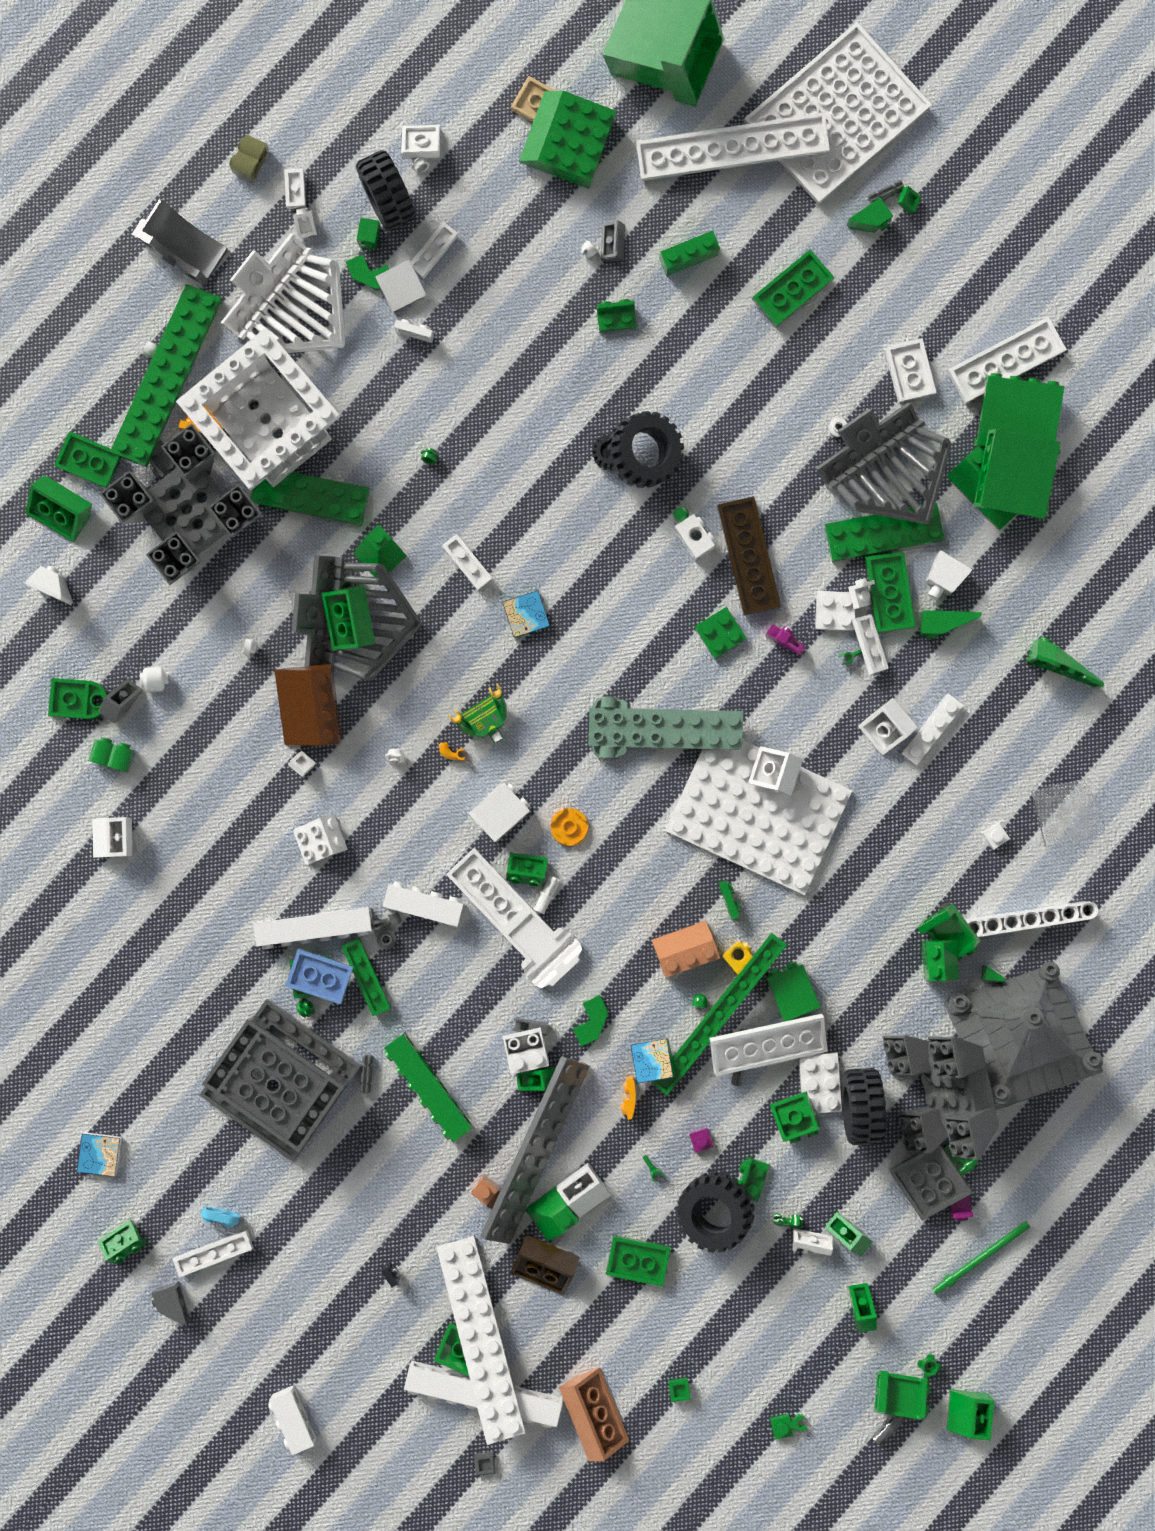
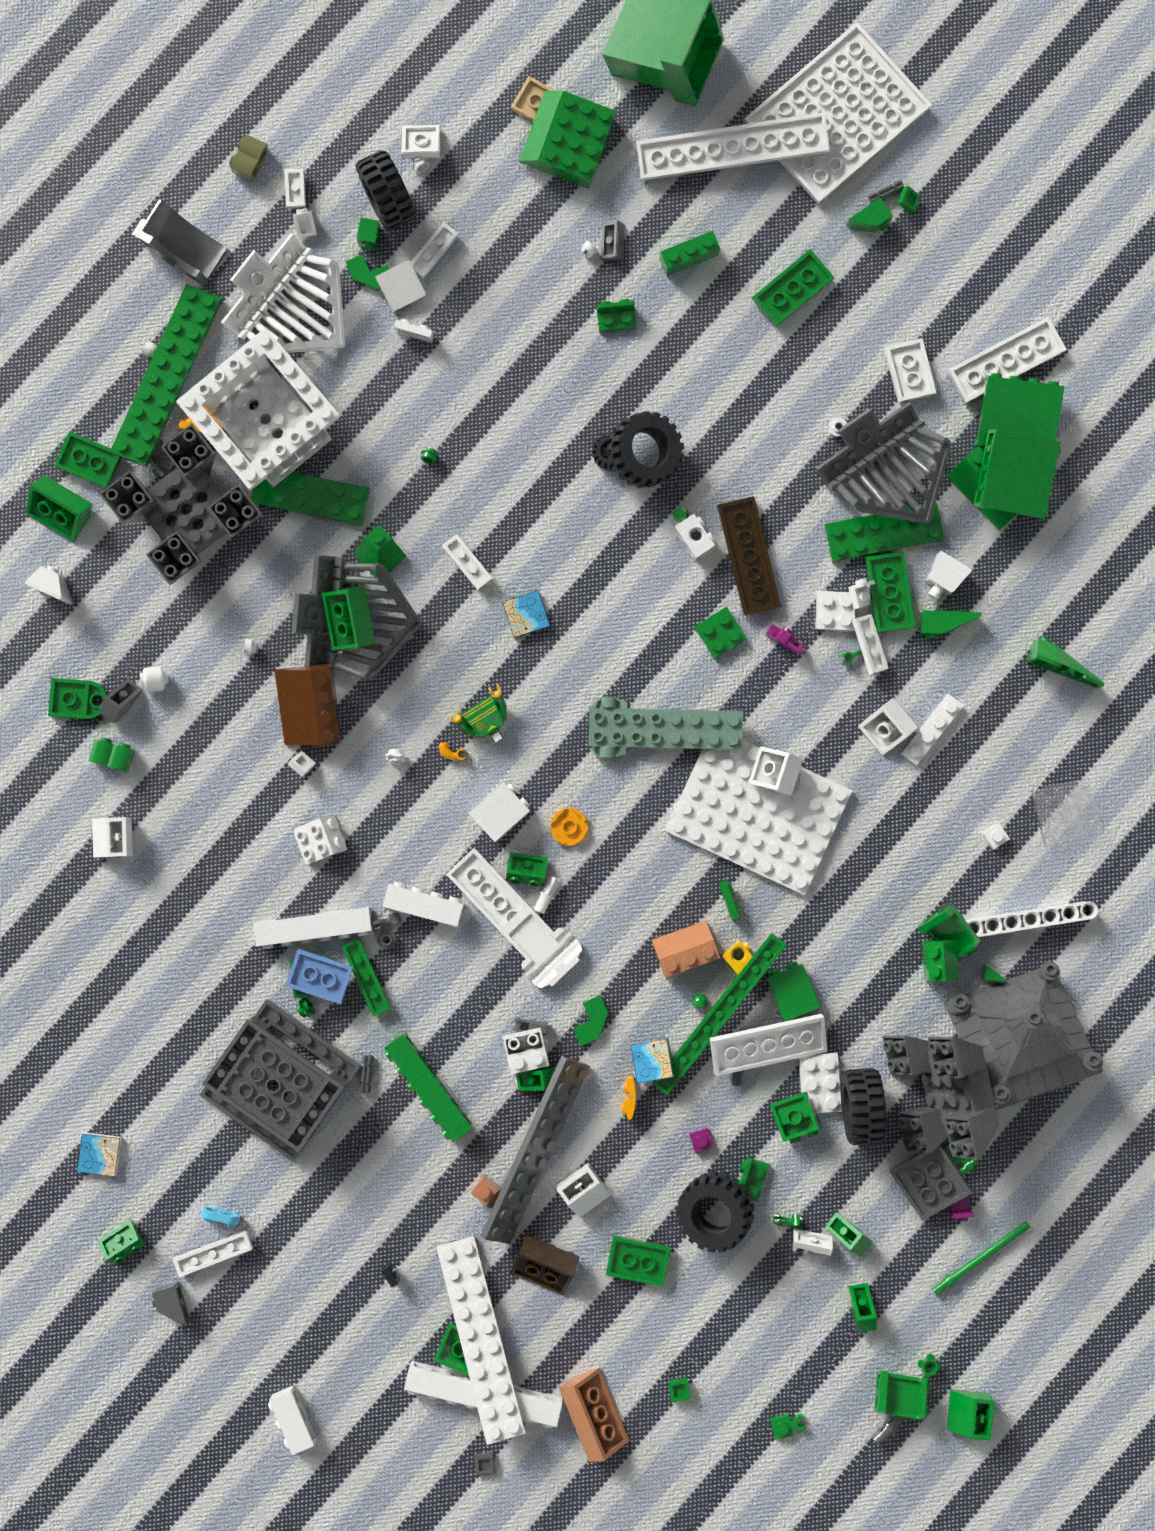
(552, 1214): green slope -> none
(652, 1168): green hand -> none

